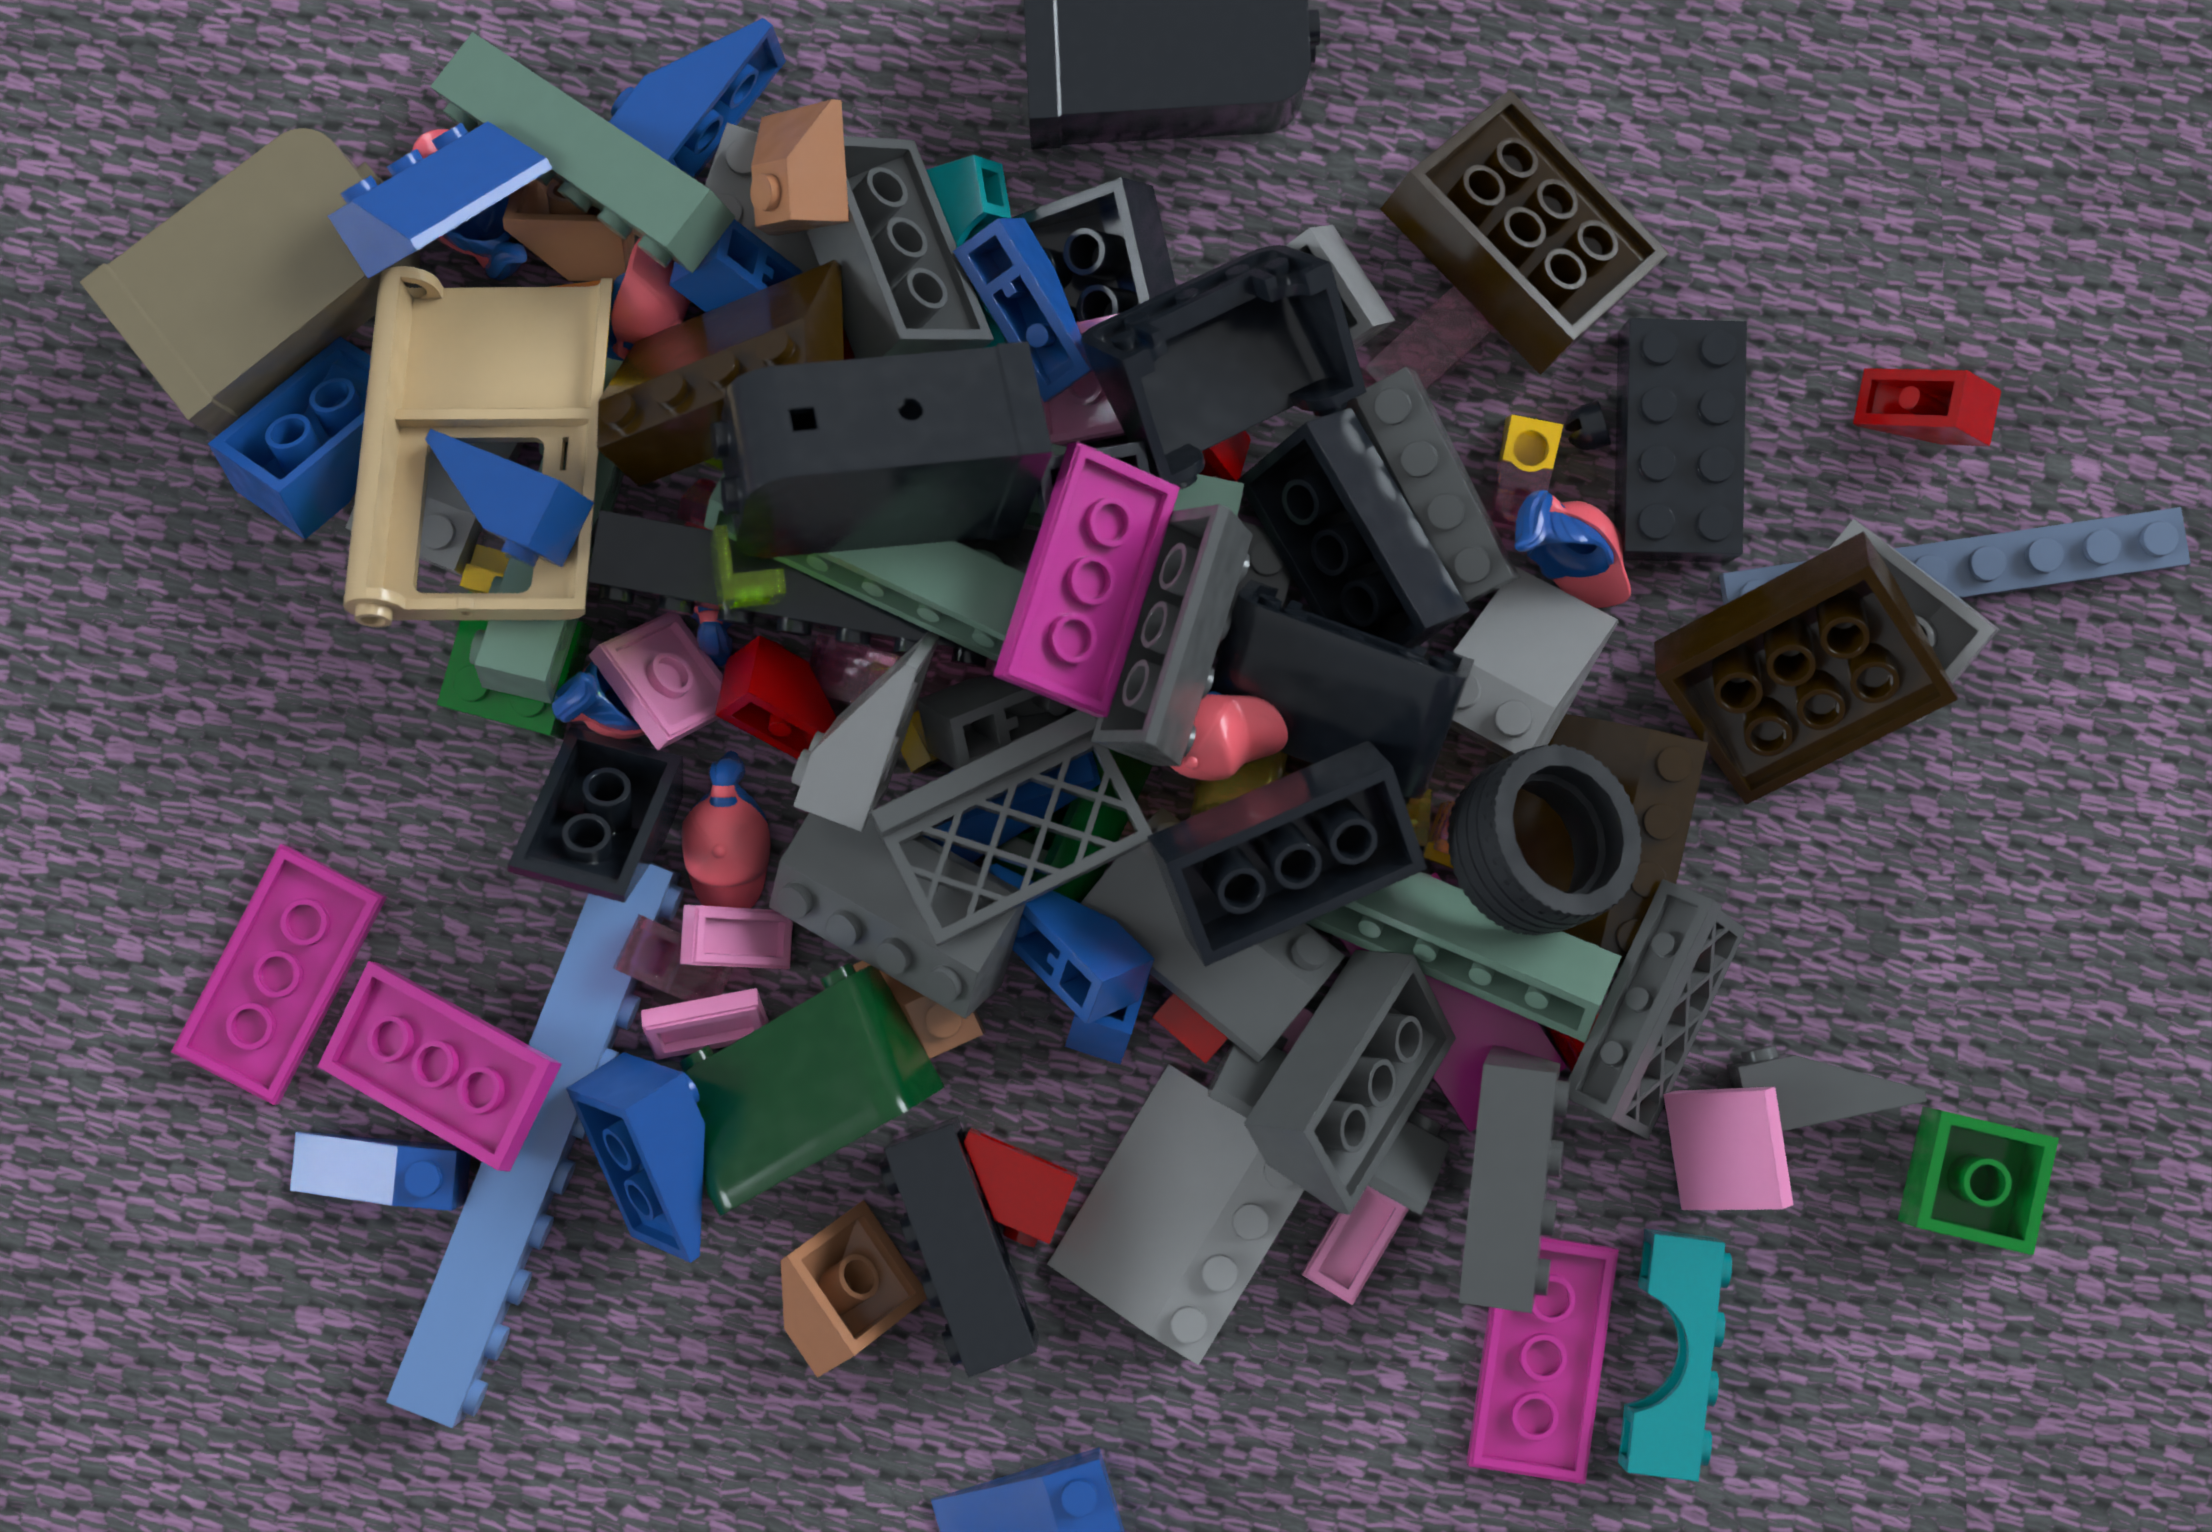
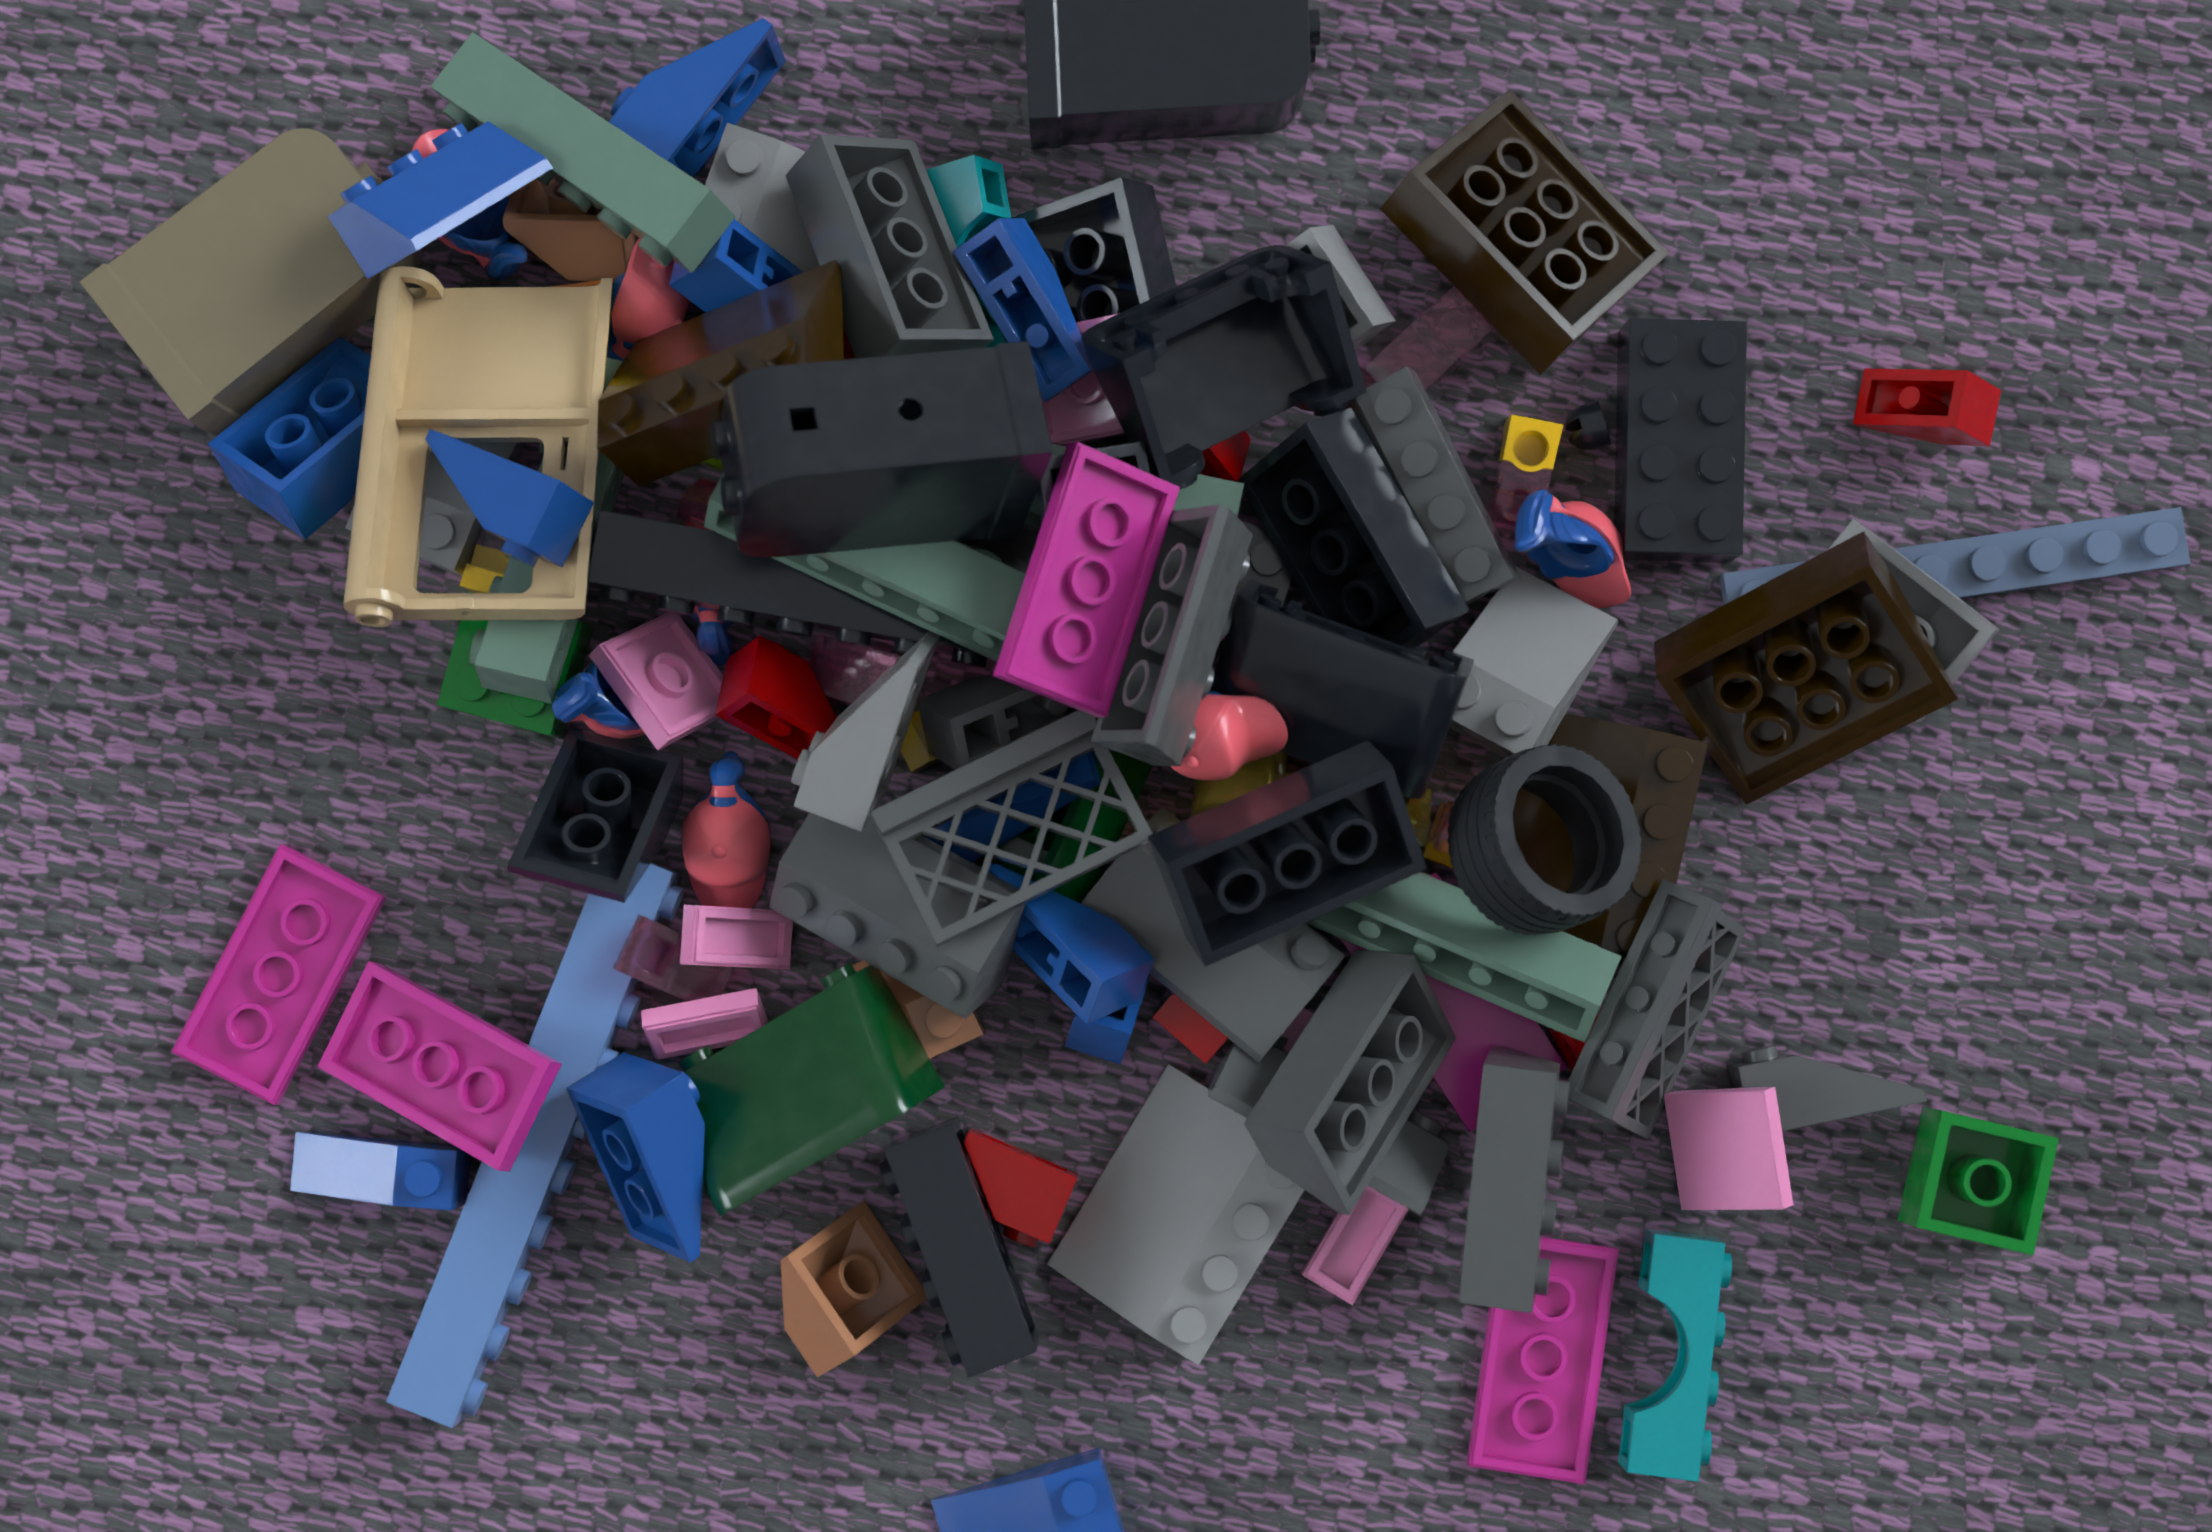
(742, 588): clear neon green panel -> none
(800, 170): nougat slope -> none

